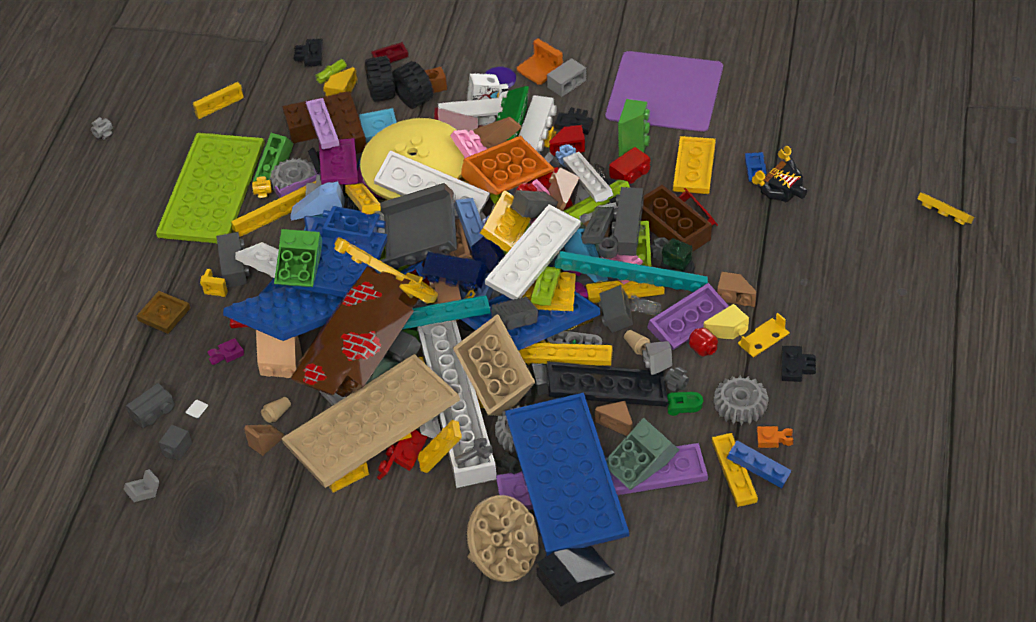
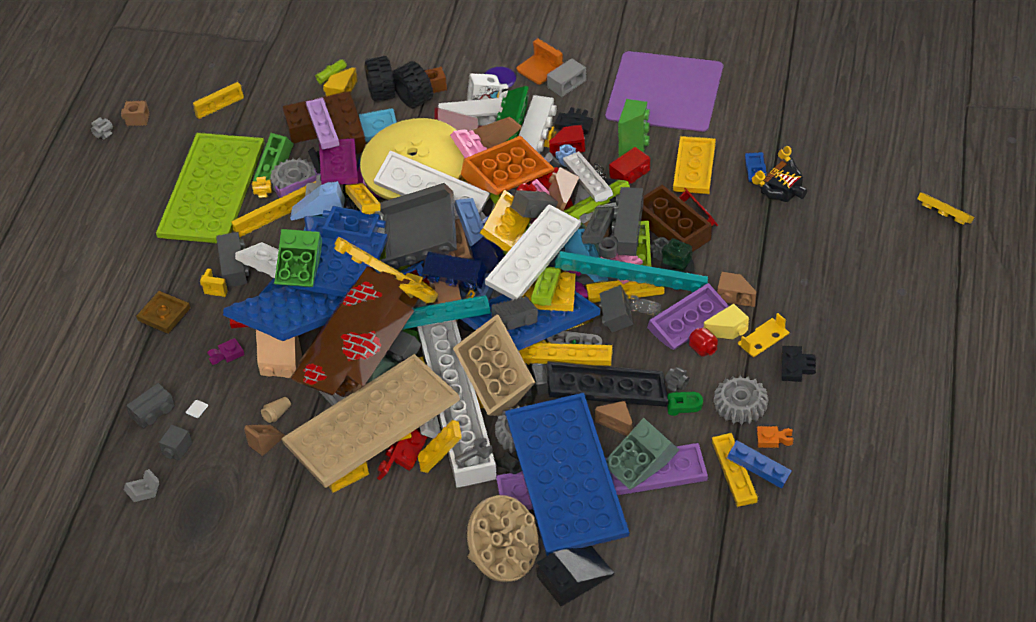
(135, 113): none -> medium nougat brick
(310, 53): black hinge -> none
(393, 52): dark red plate -> none
(636, 341): tan cone -> none
(657, 356): light grey slope -> none

